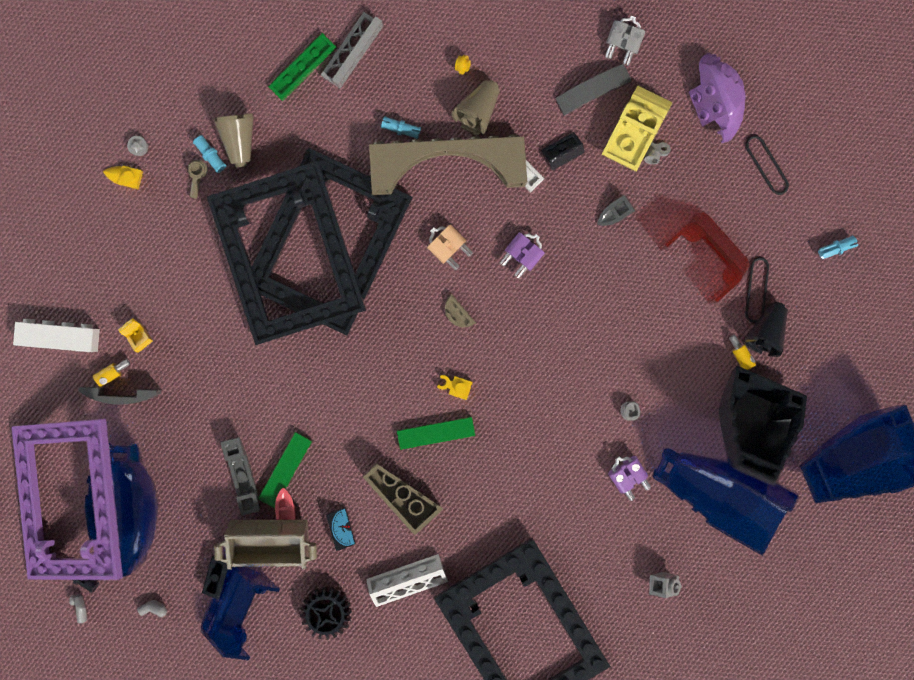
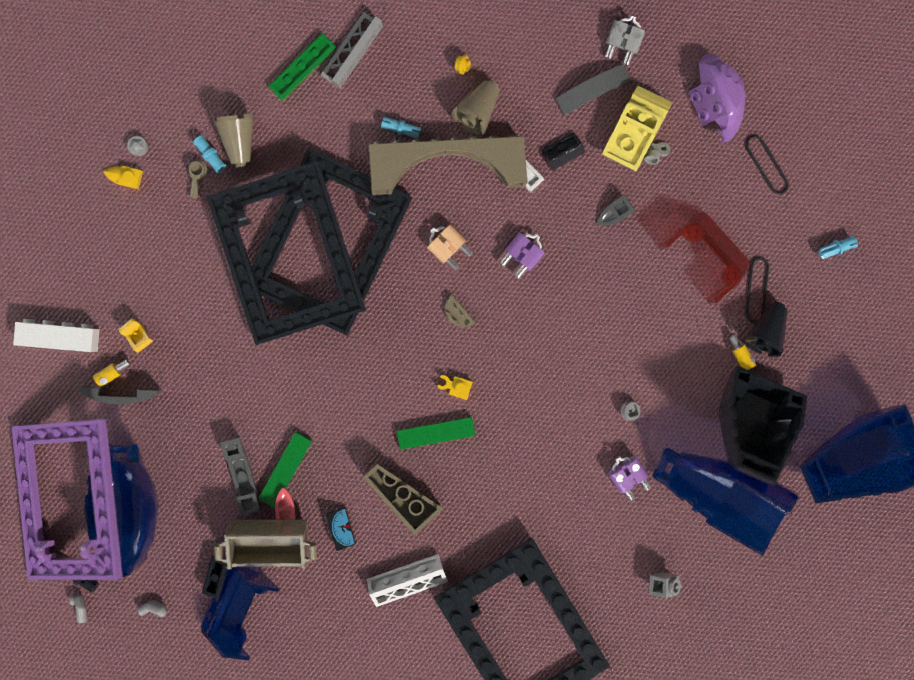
(332, 617): black gear -> none

